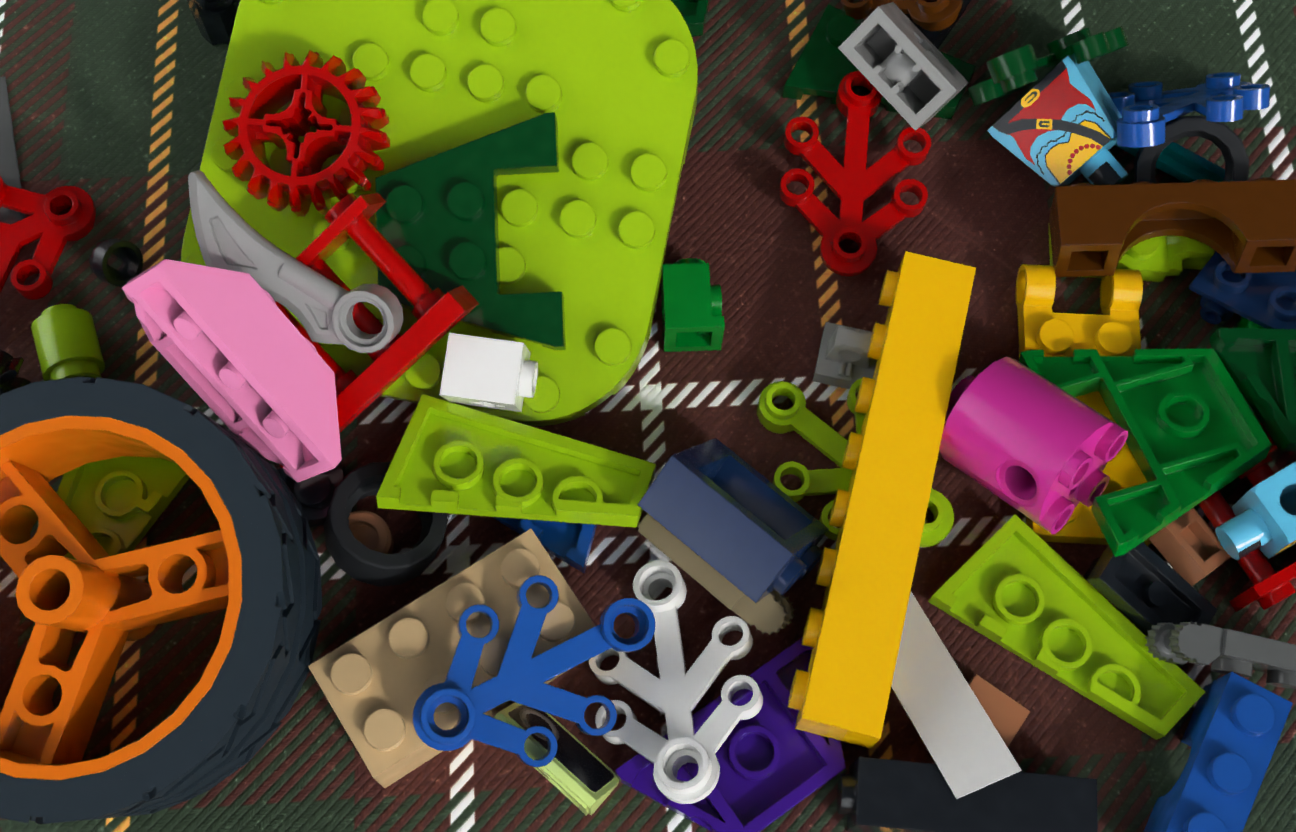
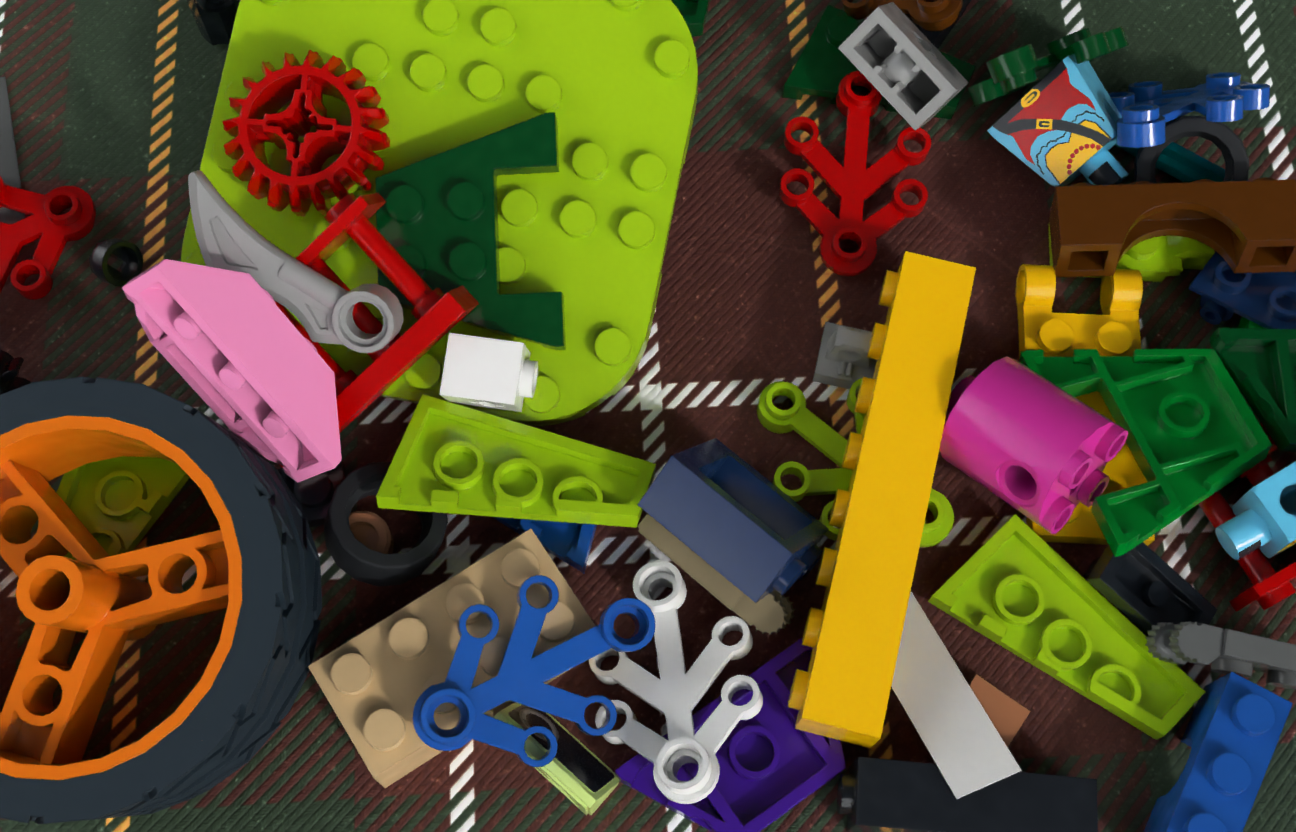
(67, 343): lime brick -> none
(690, 307): green brick -> none
(1190, 547): nougat tile -> none

